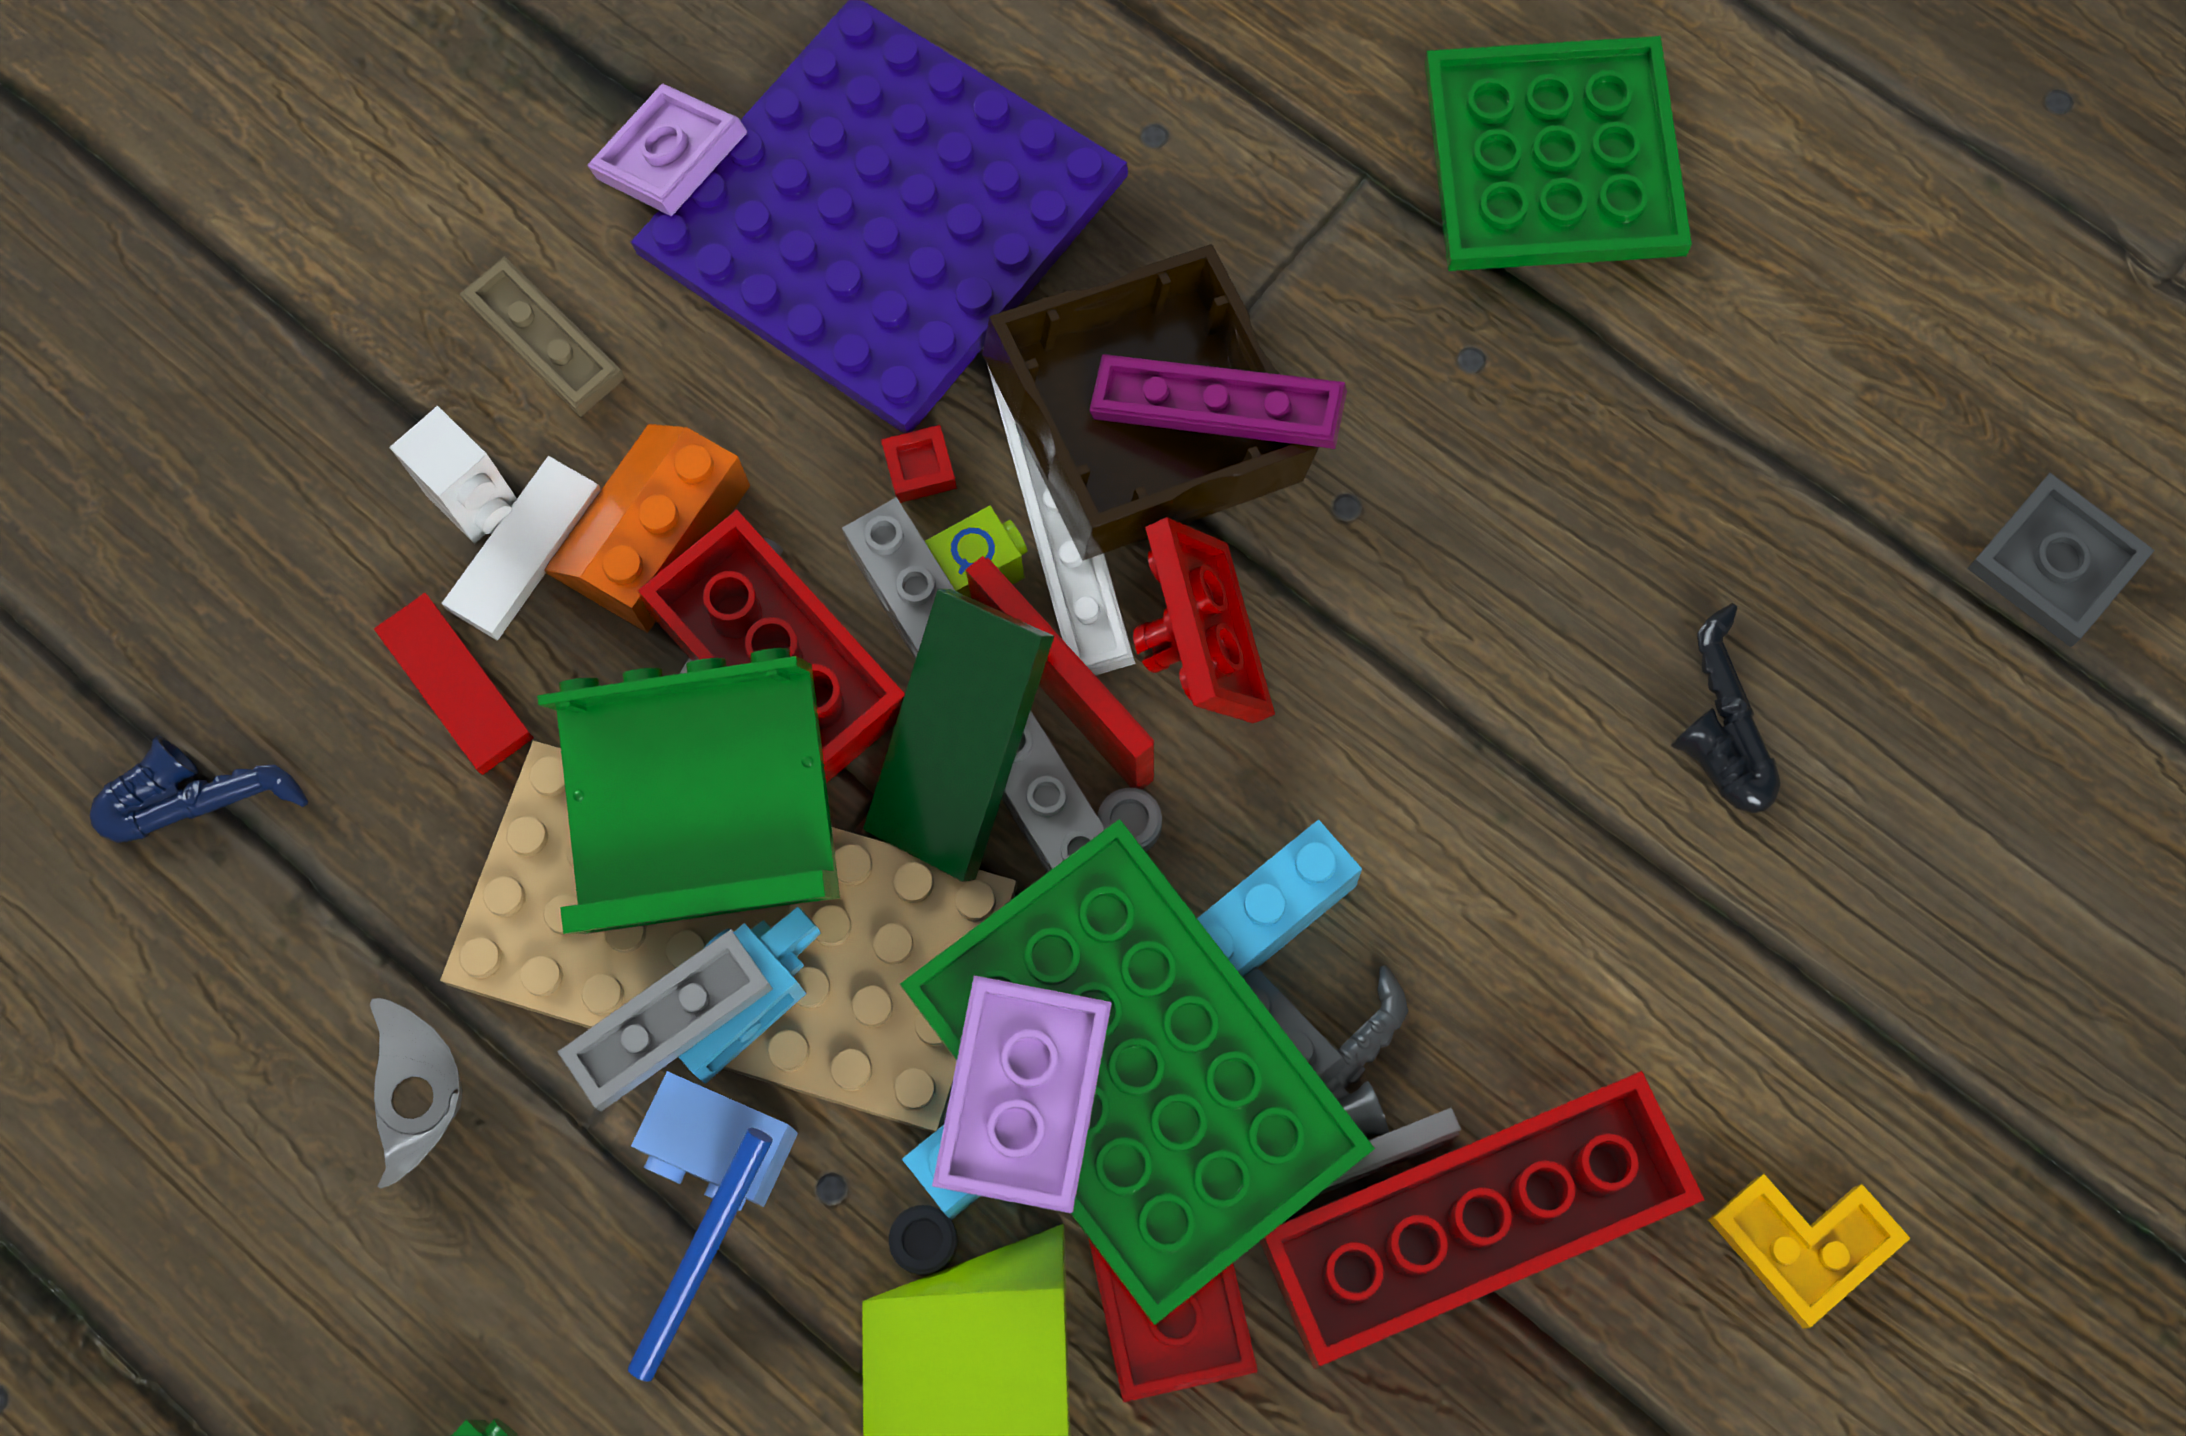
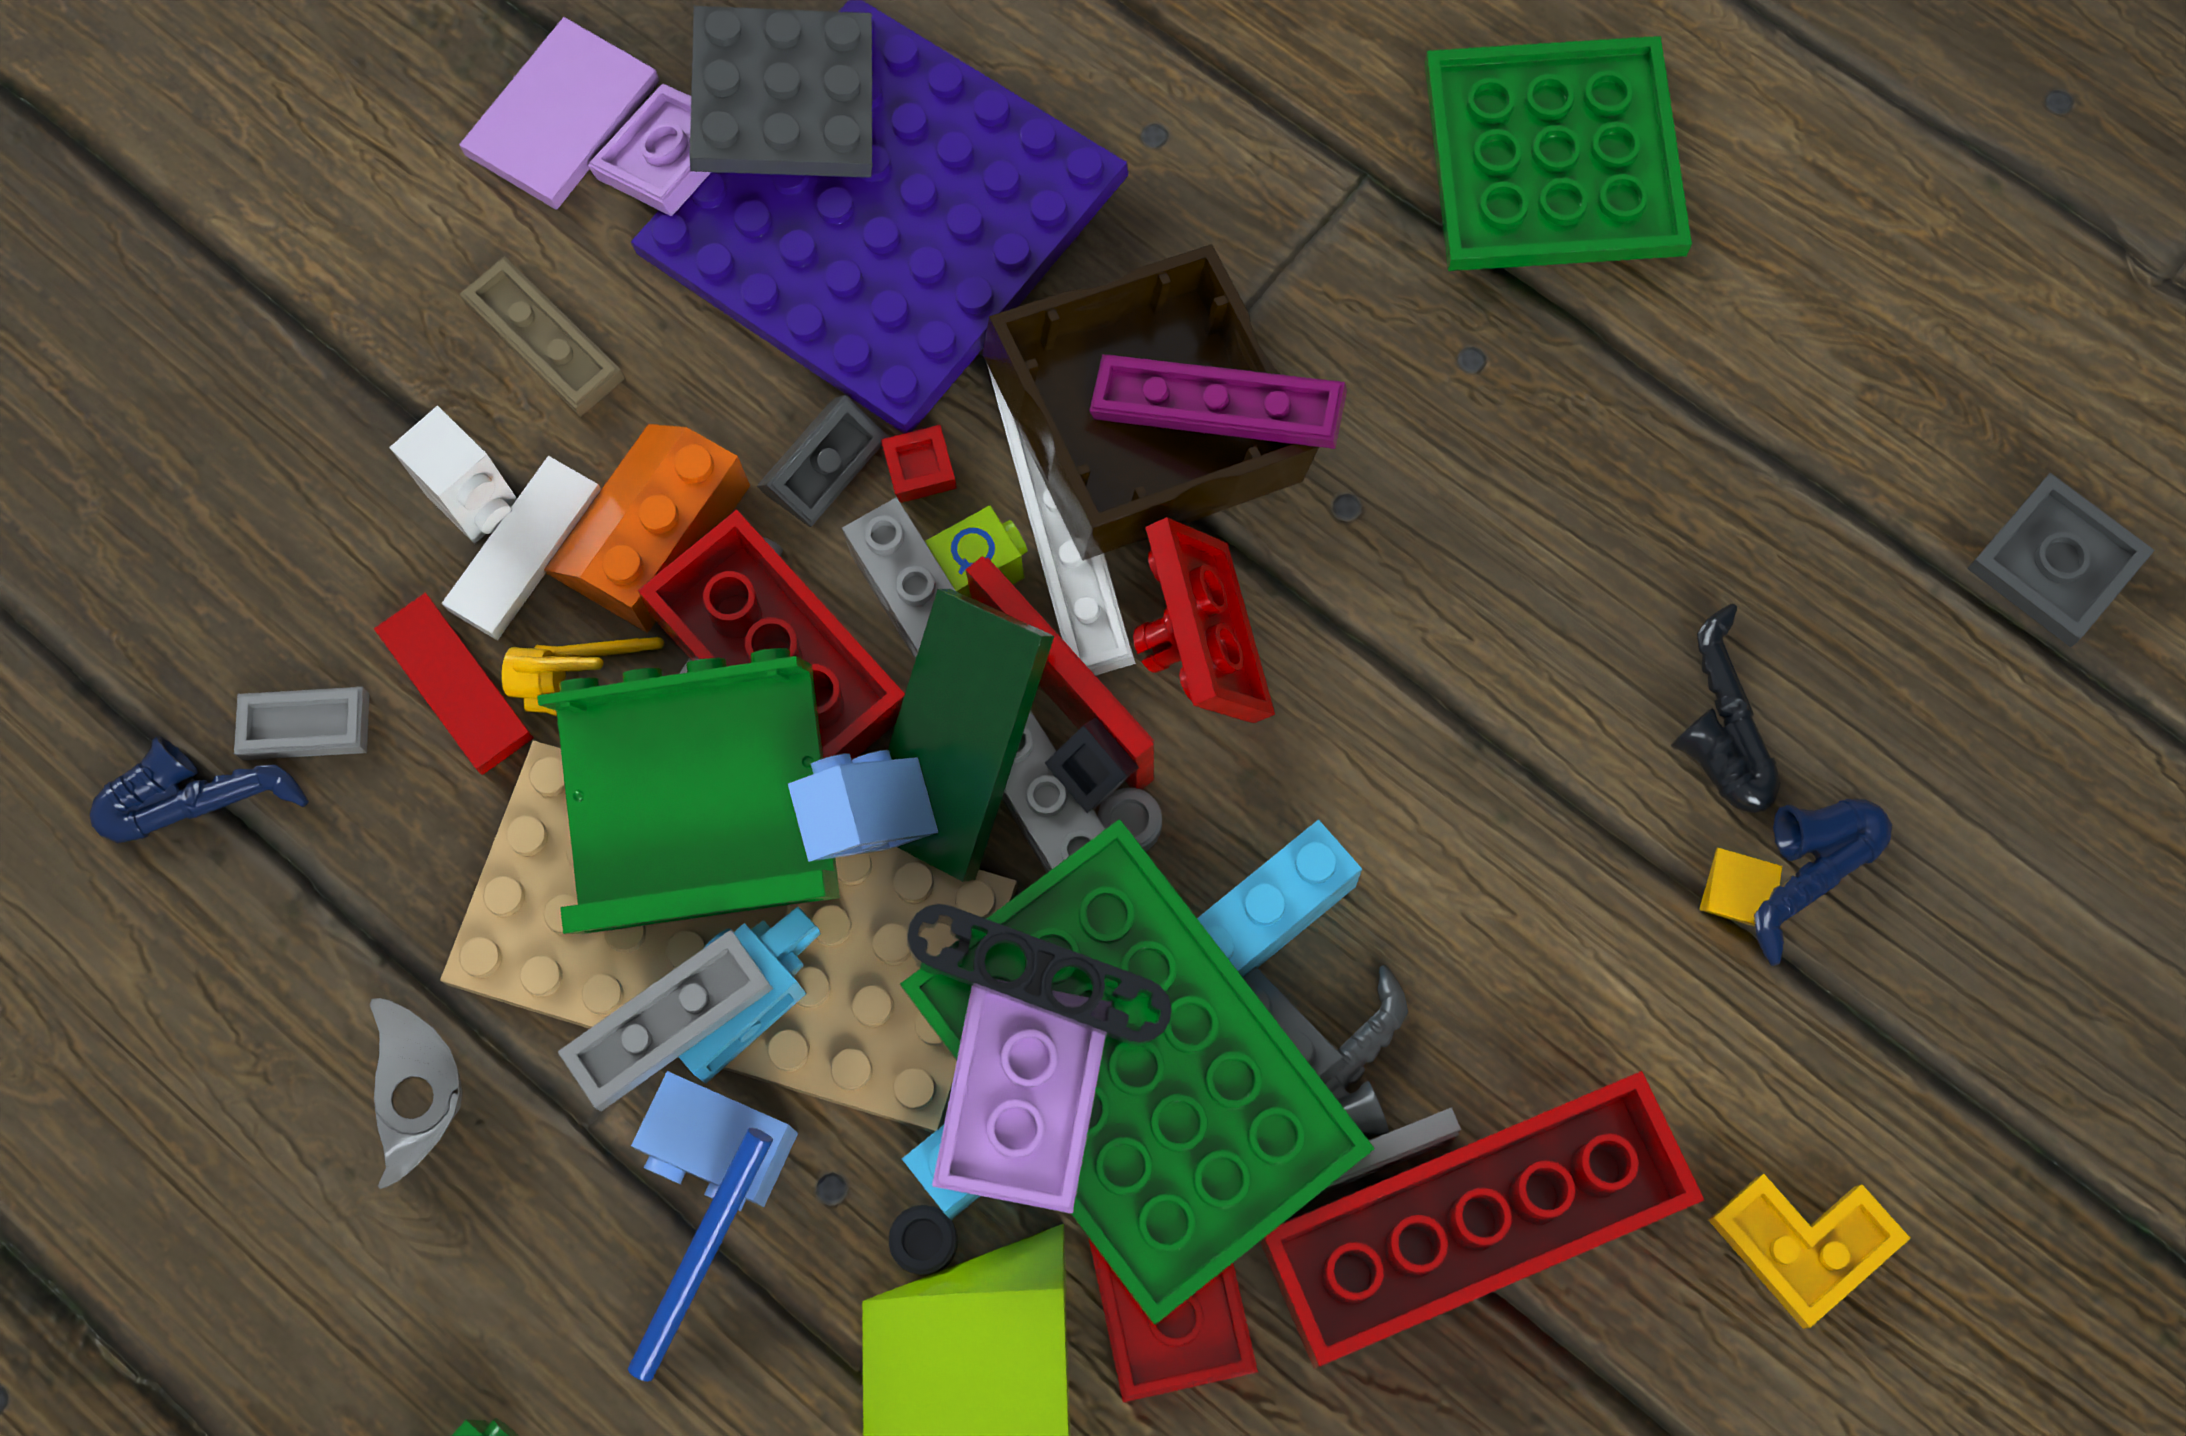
(302, 723): none -> light grey tile
(542, 668): none -> yellow plant
(559, 112): none -> lavender tile
(781, 92): none -> dark grey plate
(823, 460): none -> dark grey slope
(861, 805): none -> light blue brick
(1042, 963): none -> black beam
(1091, 765): none -> black plate
(1738, 885): none -> yellow slope
(1841, 841): none -> dark blue piece

